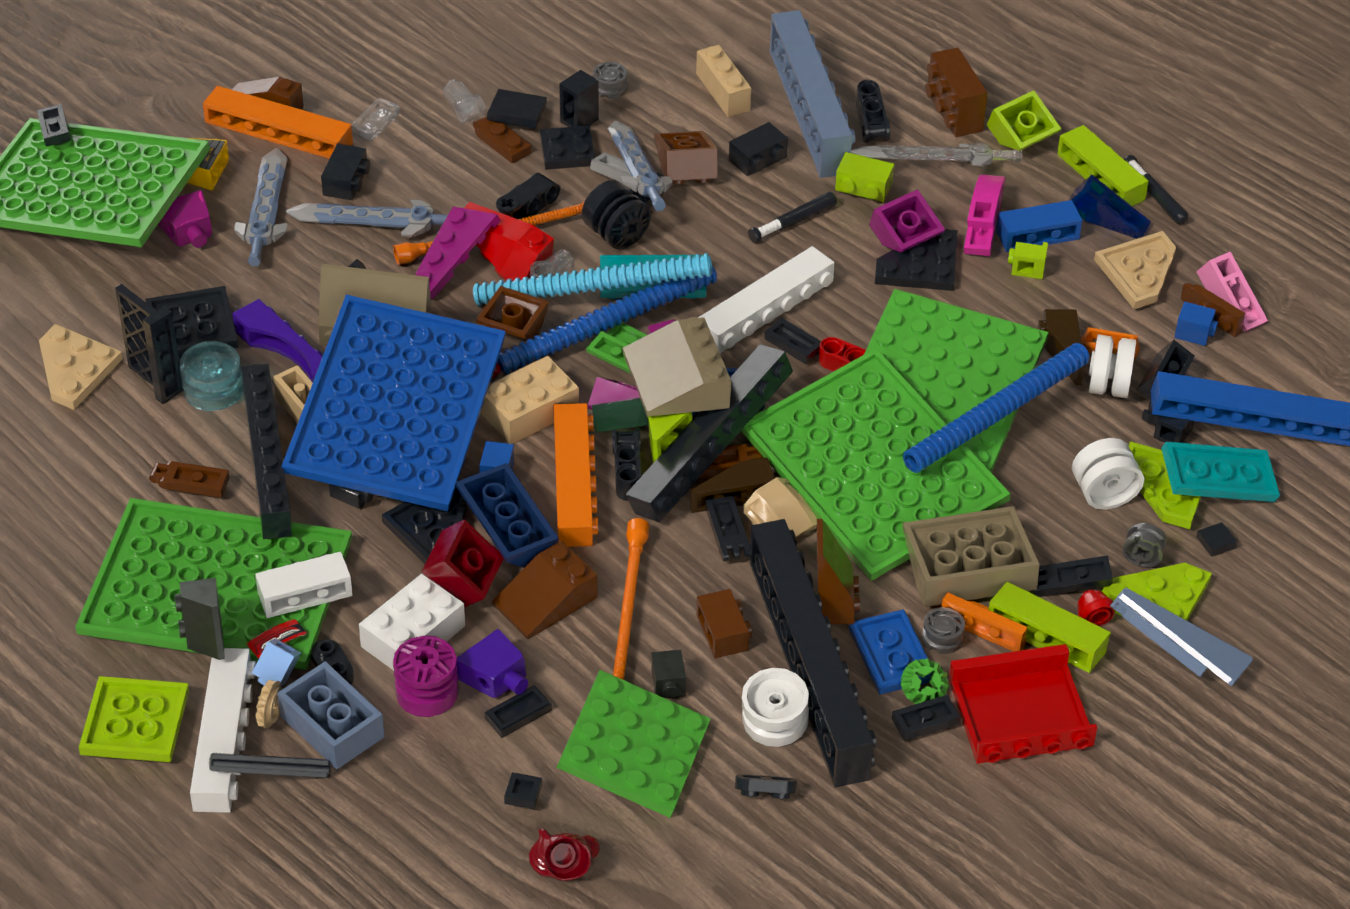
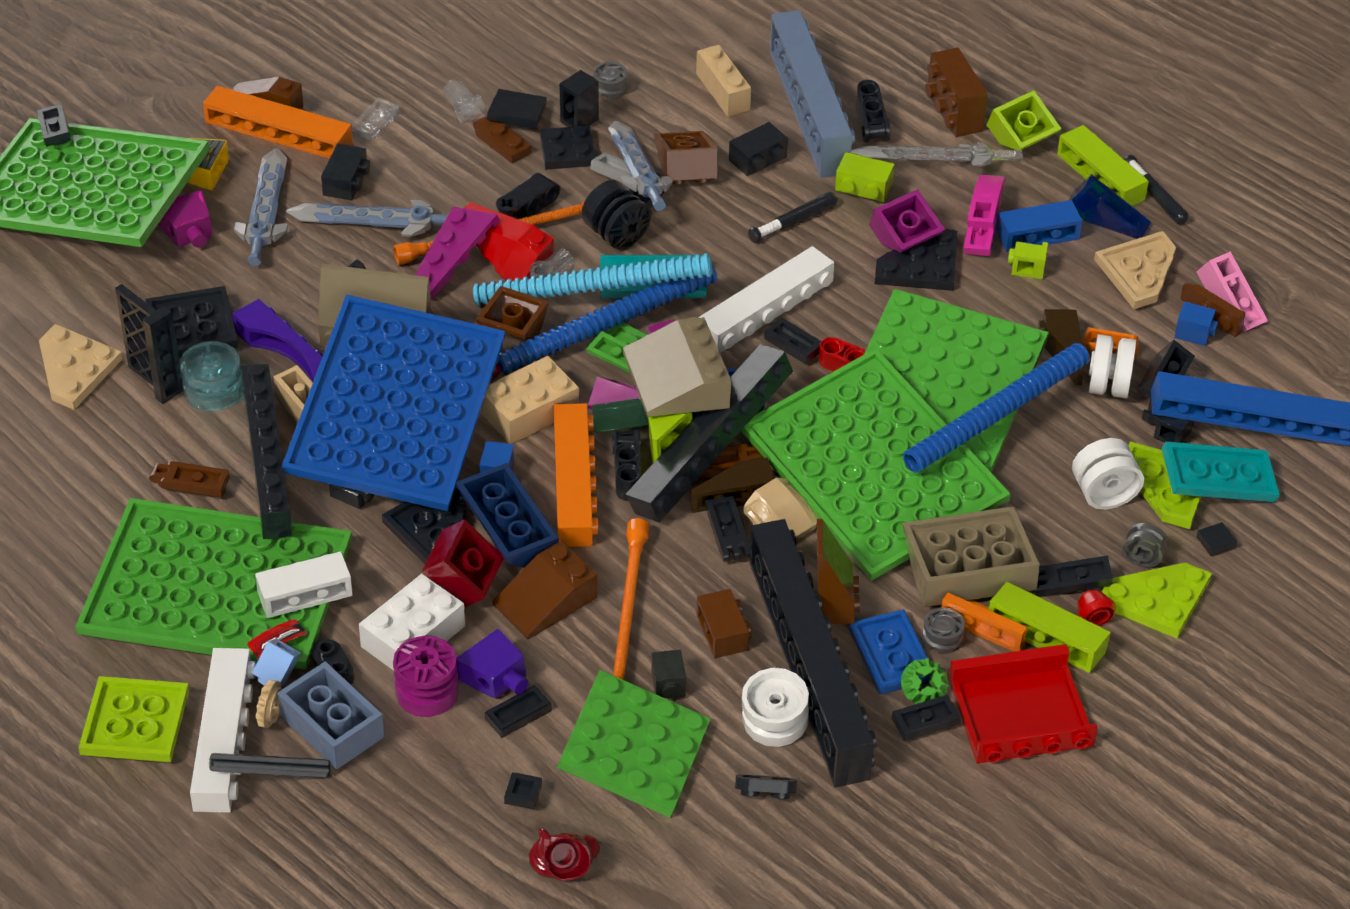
(201, 617): pearl dark grey slope -> none
(1182, 639): sand blue wedge -> none

